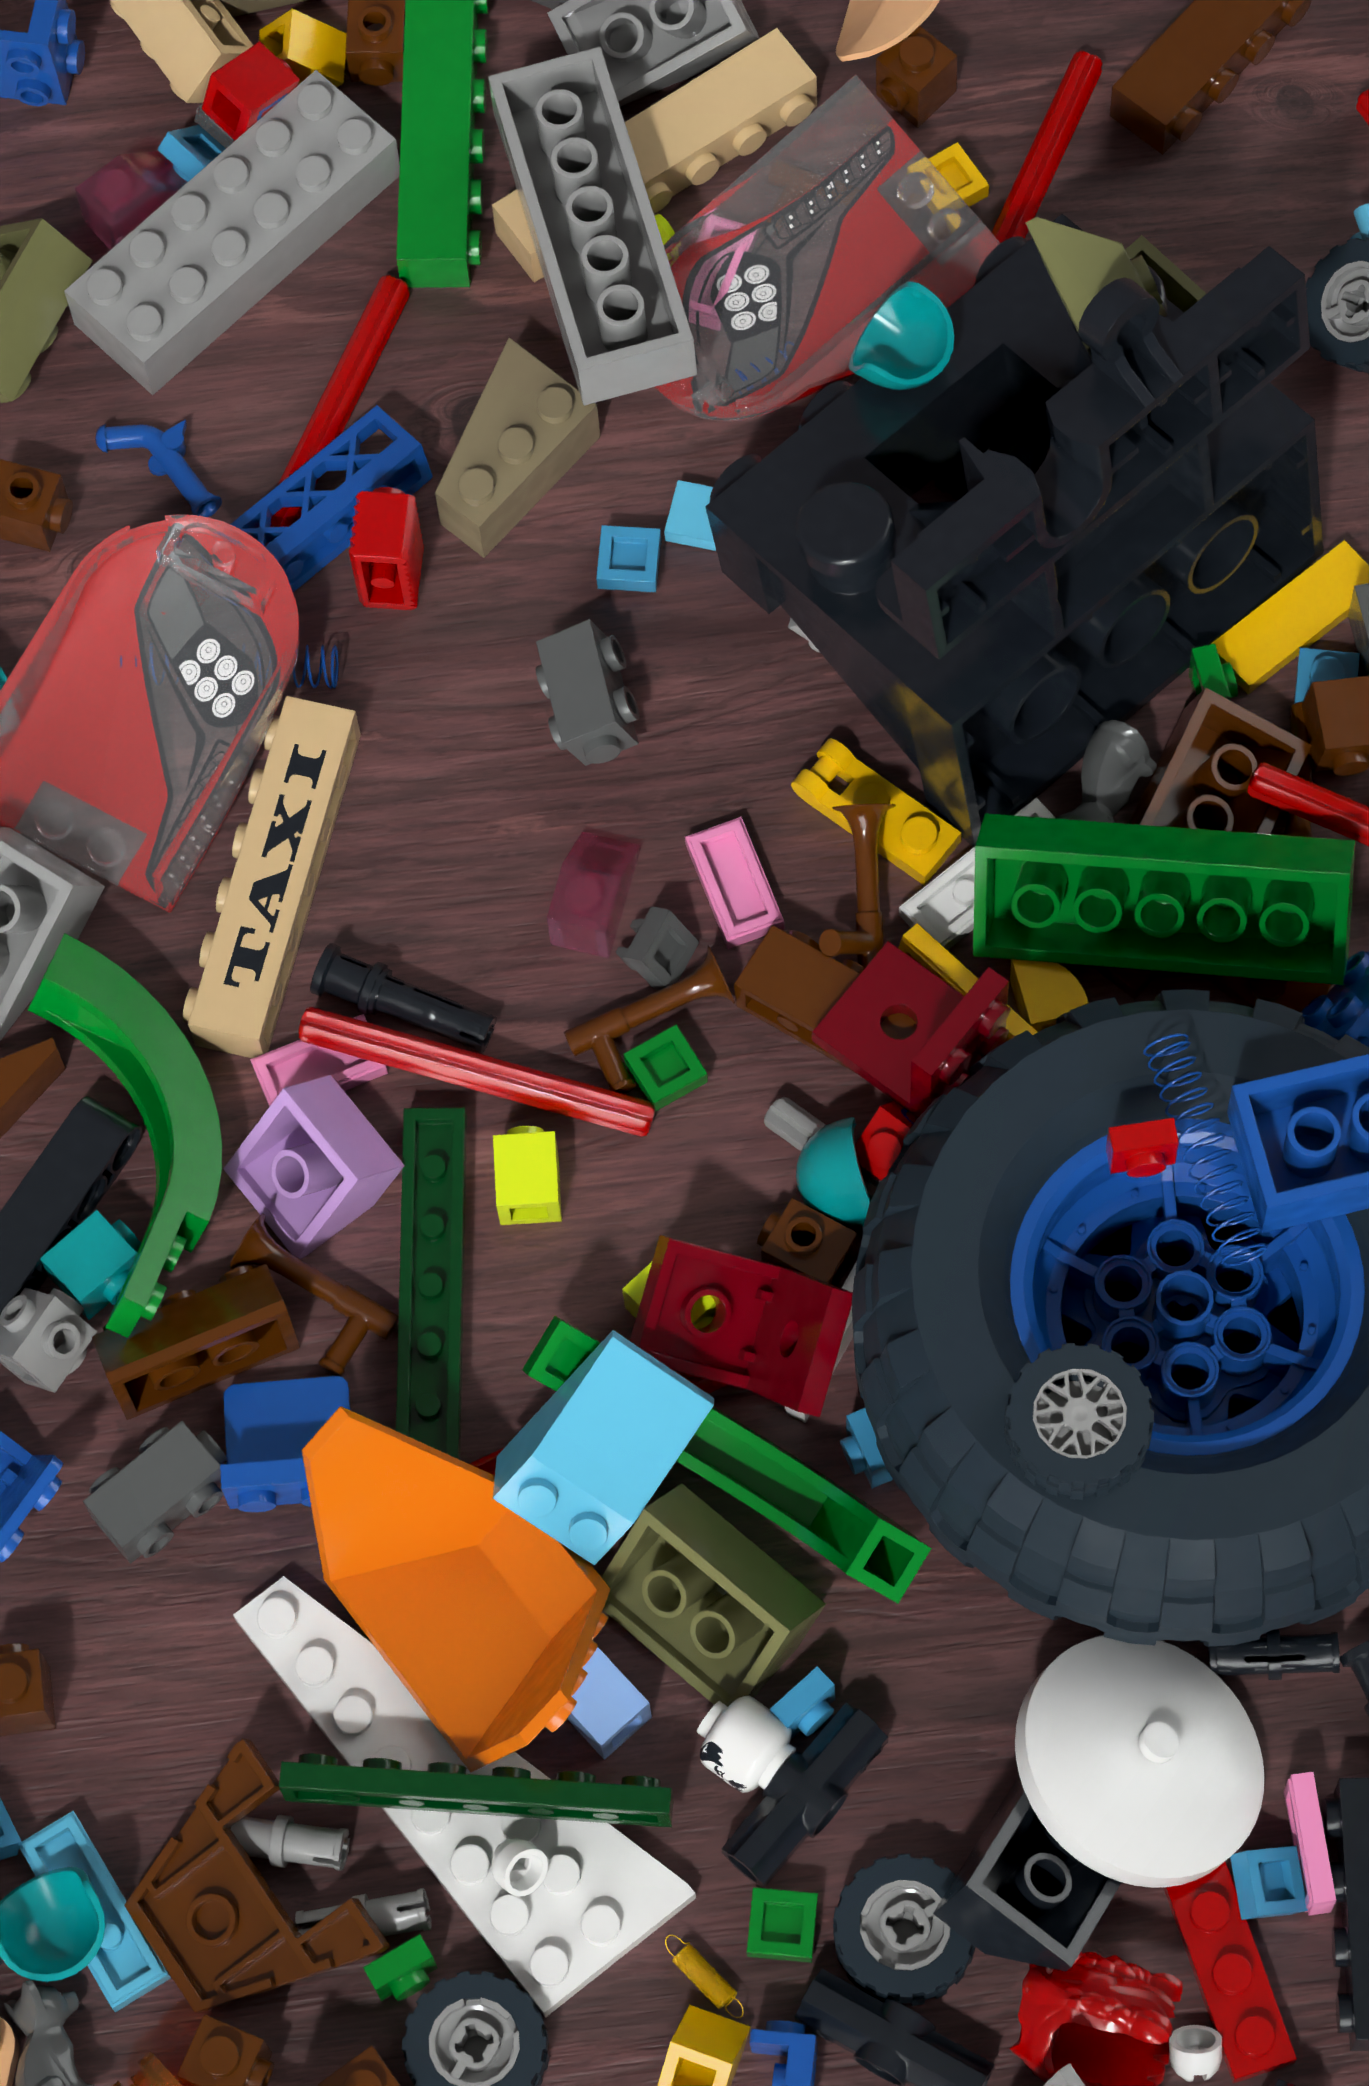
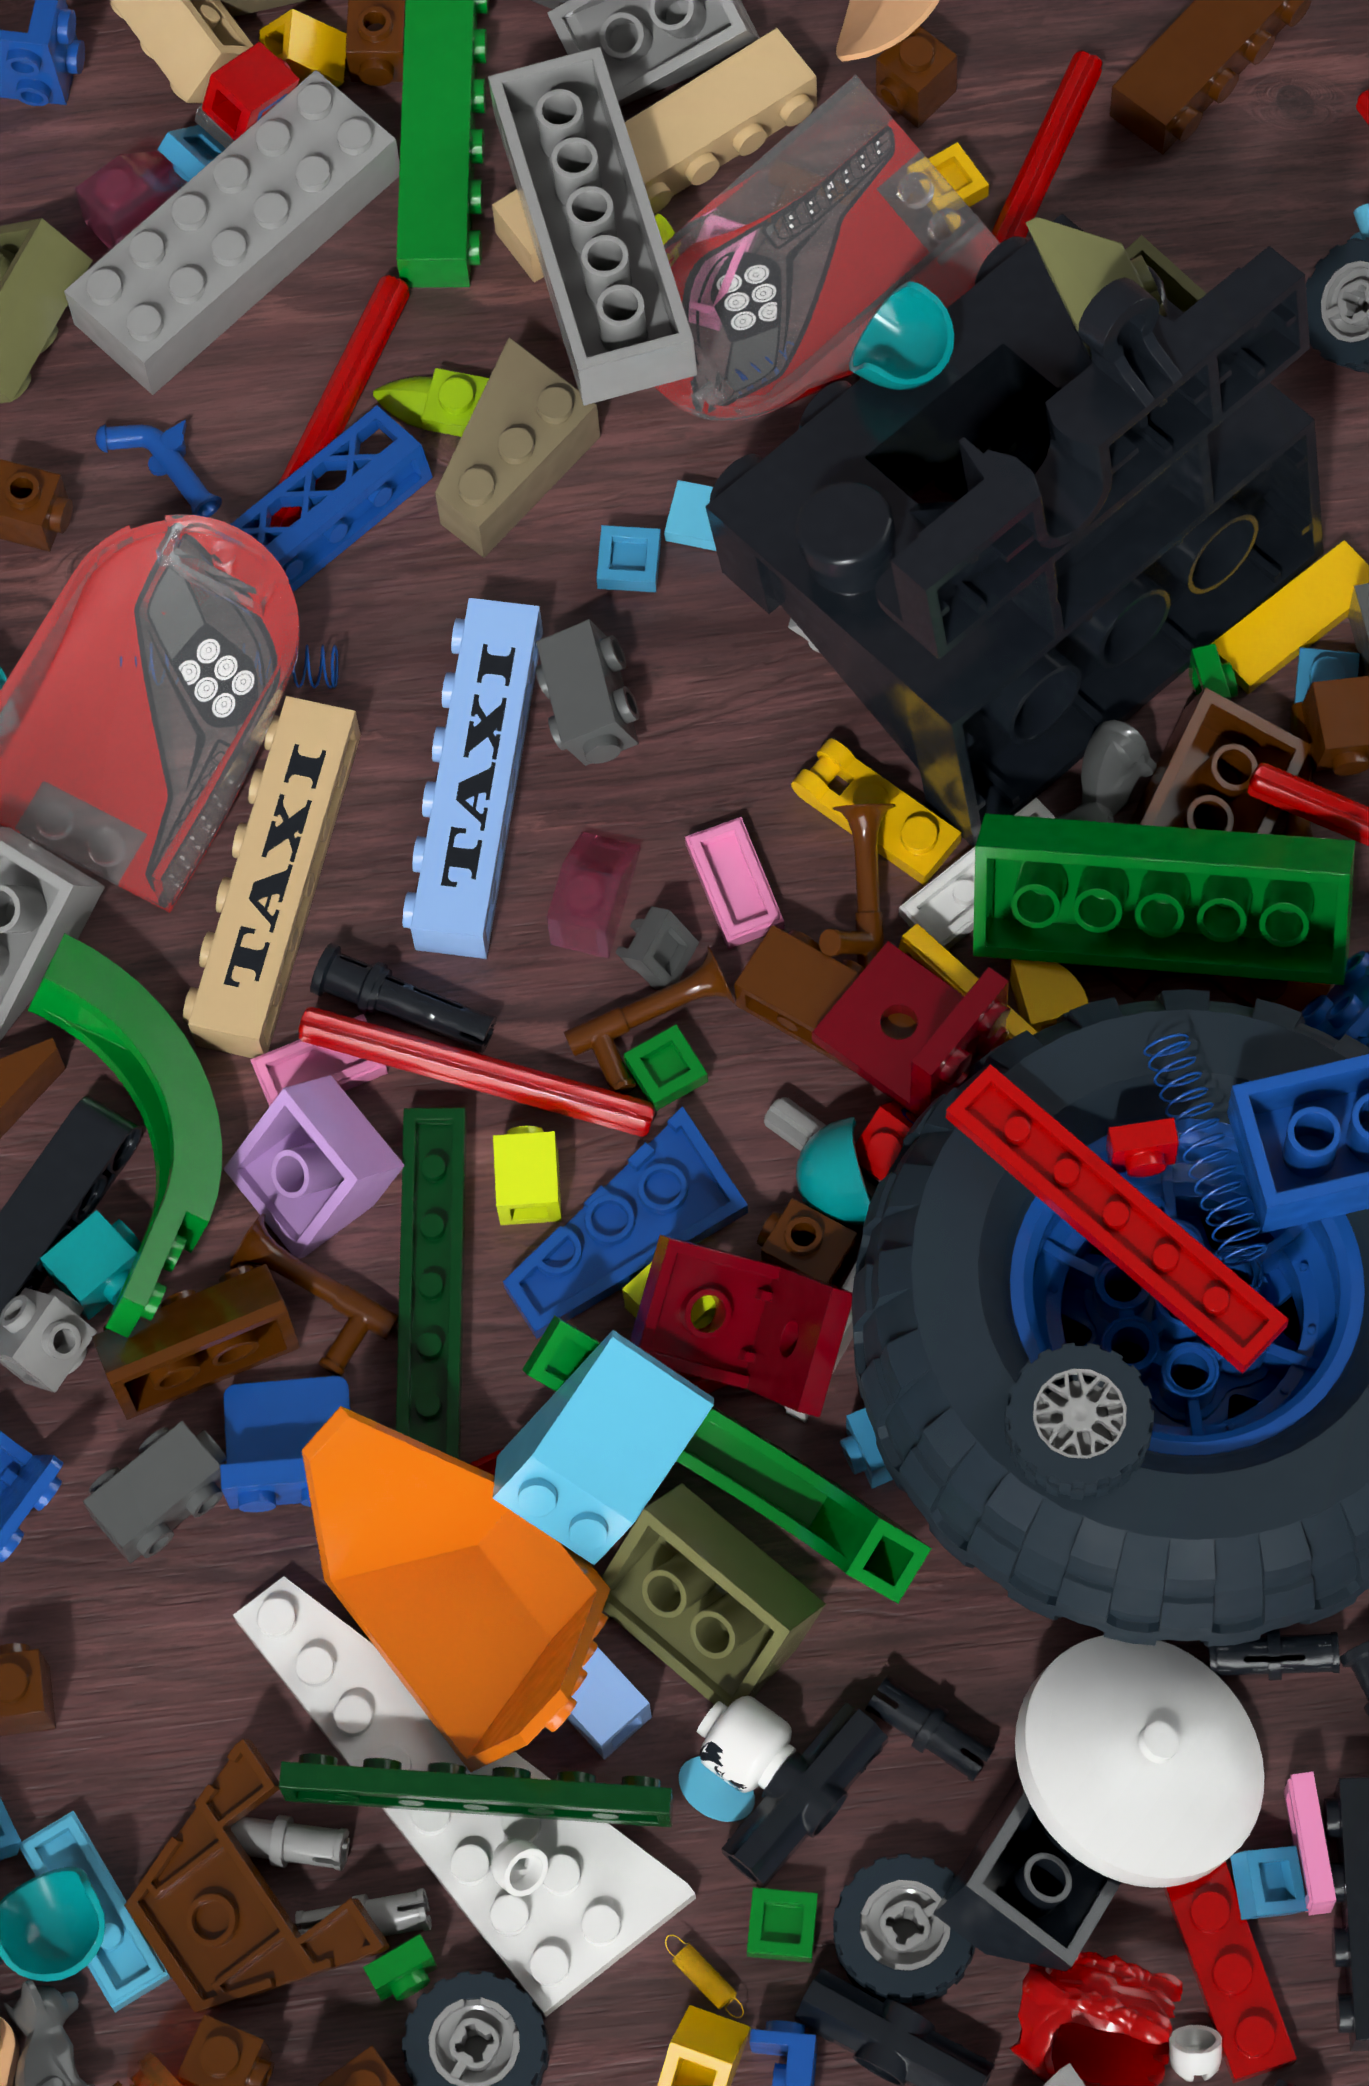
(386, 549): red brick -> none
(435, 402): none -> lime plate
(475, 778): none -> light blue brick
(665, 1190): none -> blue wing
(712, 1794): none -> medium azure sticker
(806, 1704): dark azure plate -> none
(930, 1728): none -> black pin
(1117, 1218): none -> red plate

